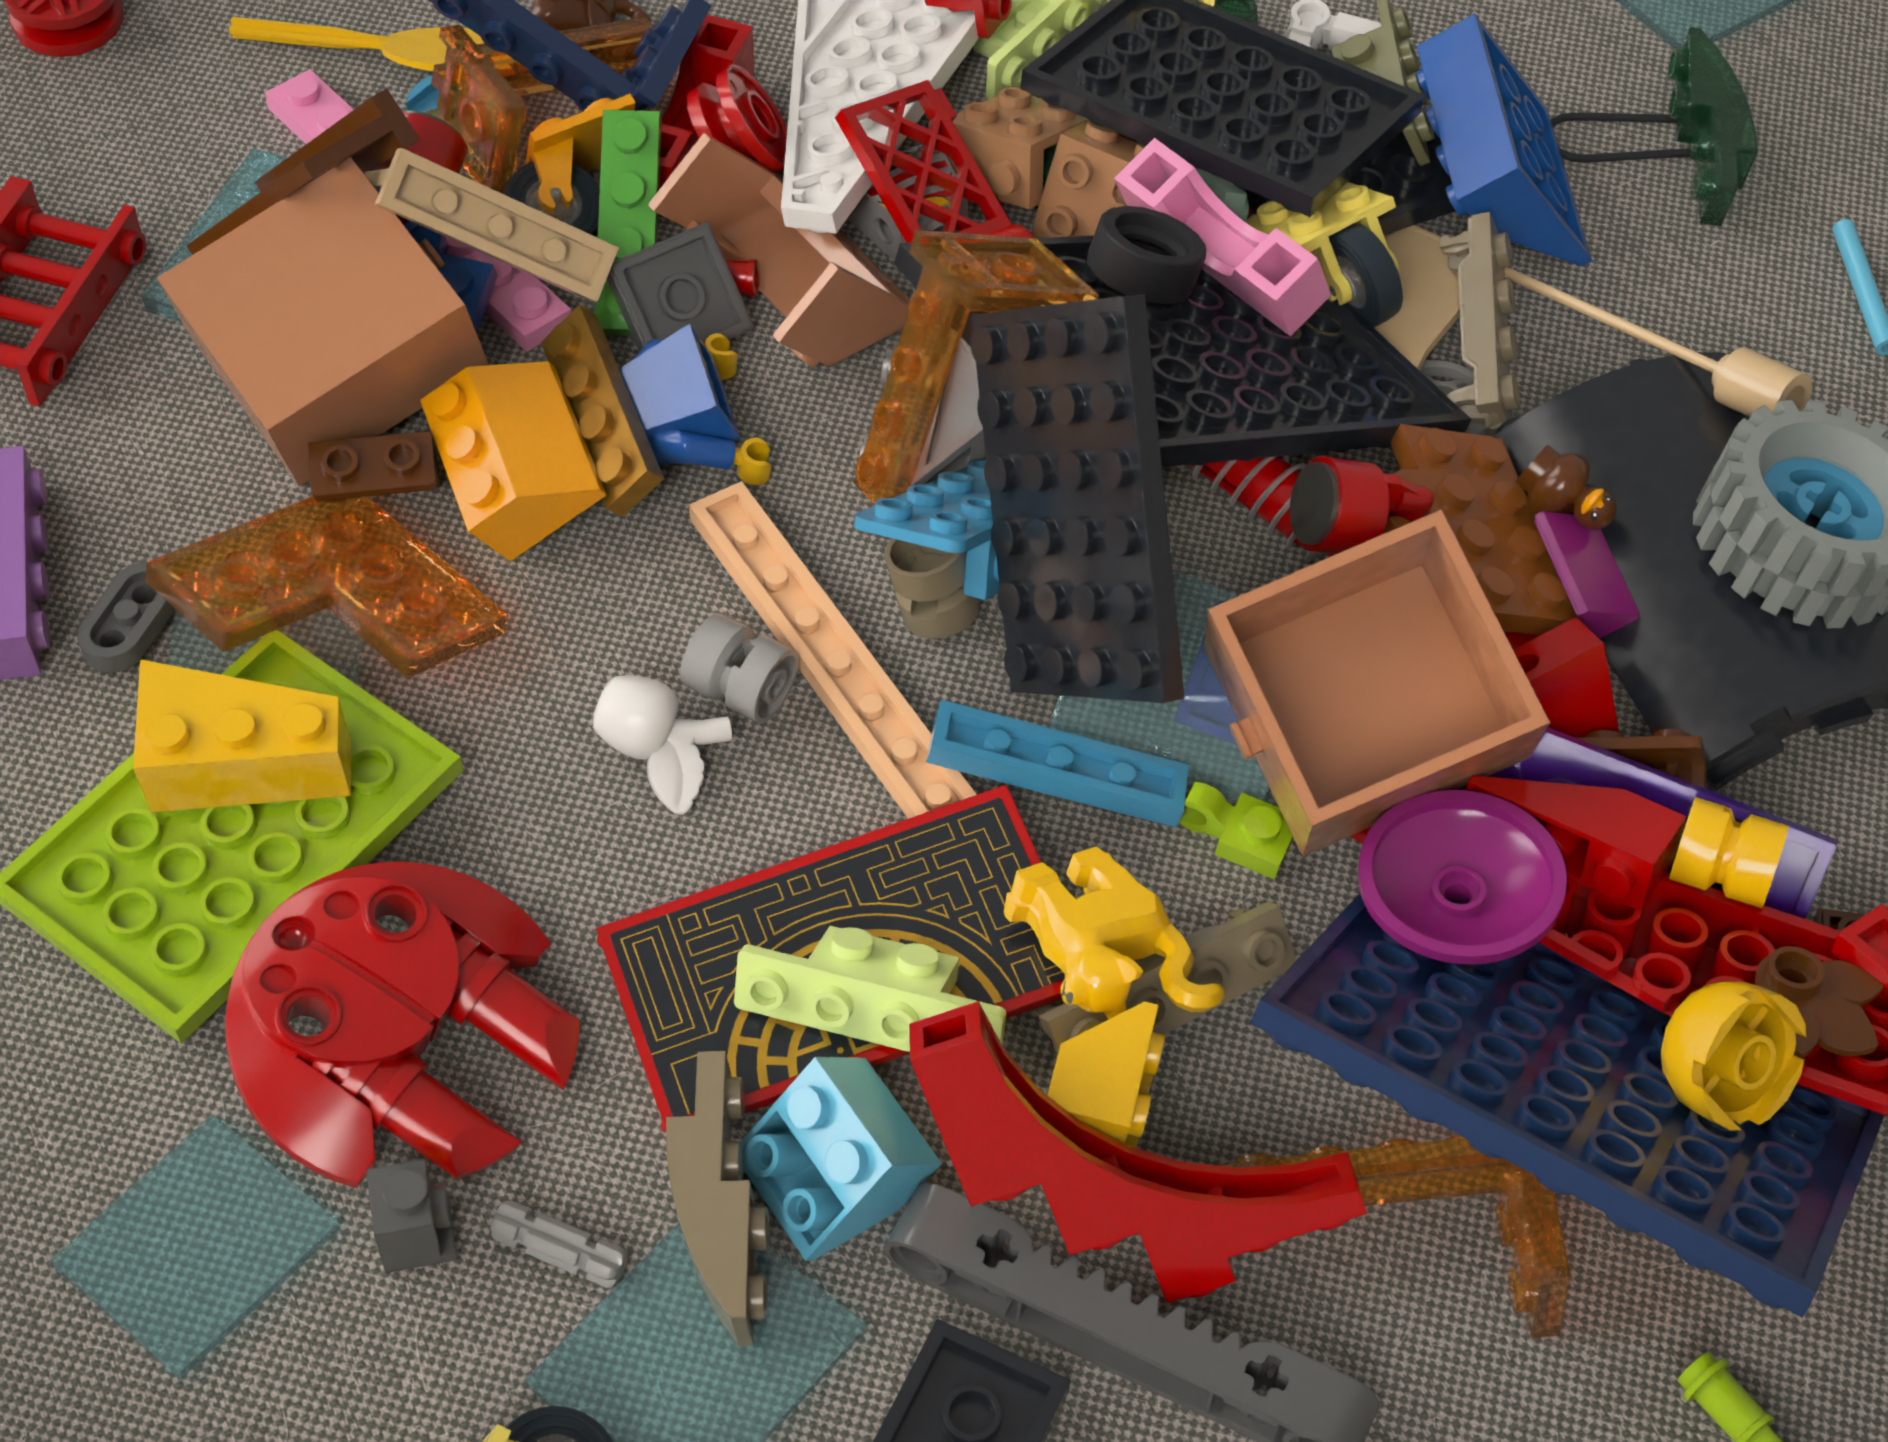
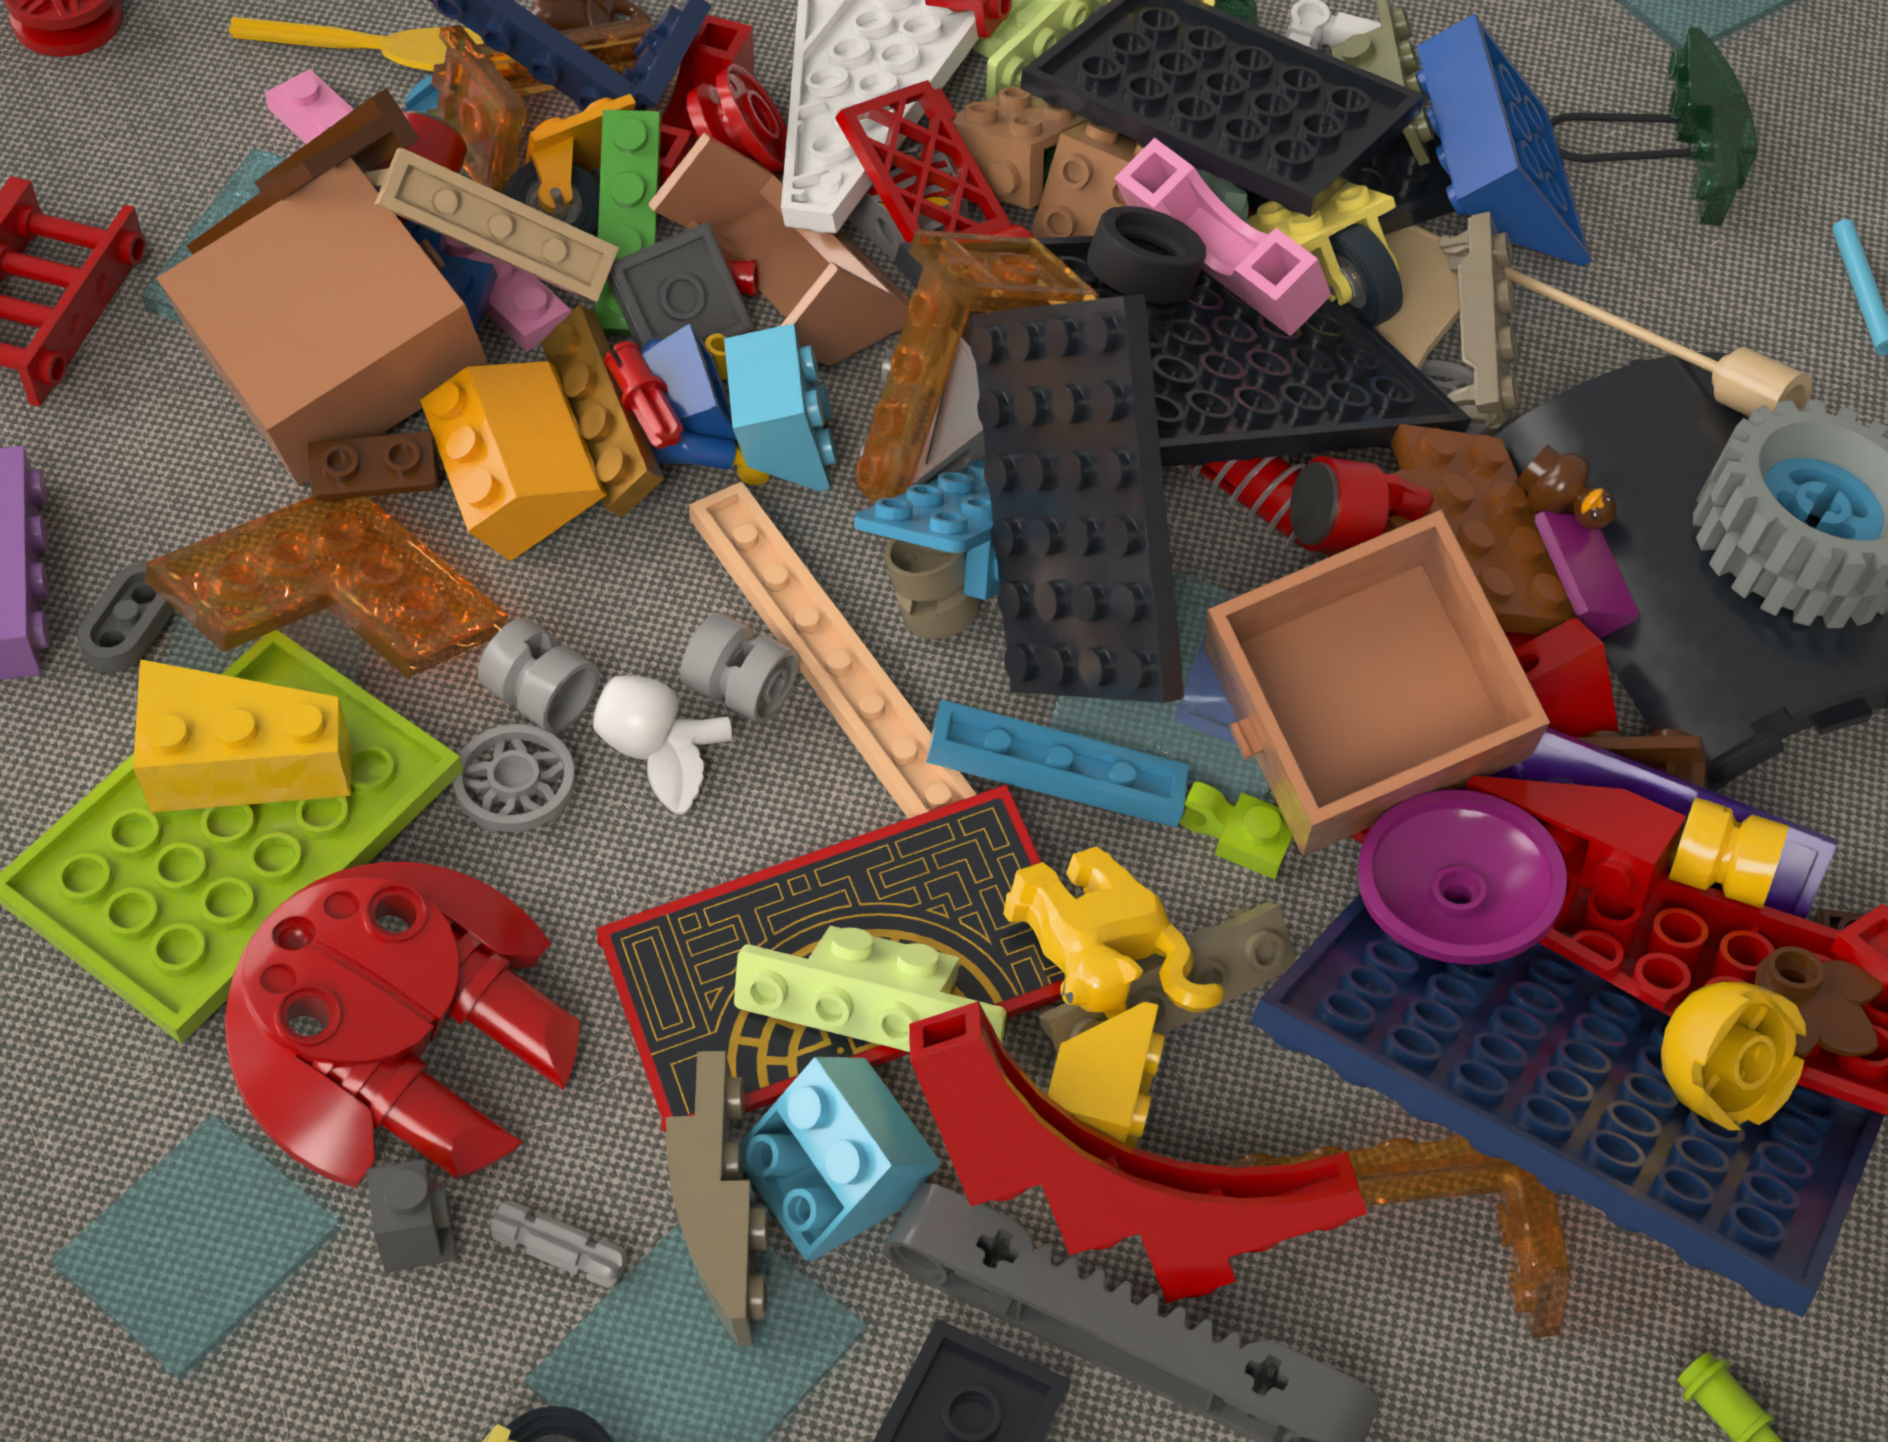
(515, 778): none -> light grey wheel
(538, 675): none -> light grey wheel
(644, 395): none -> red axle
(779, 408): none -> medium azure slope

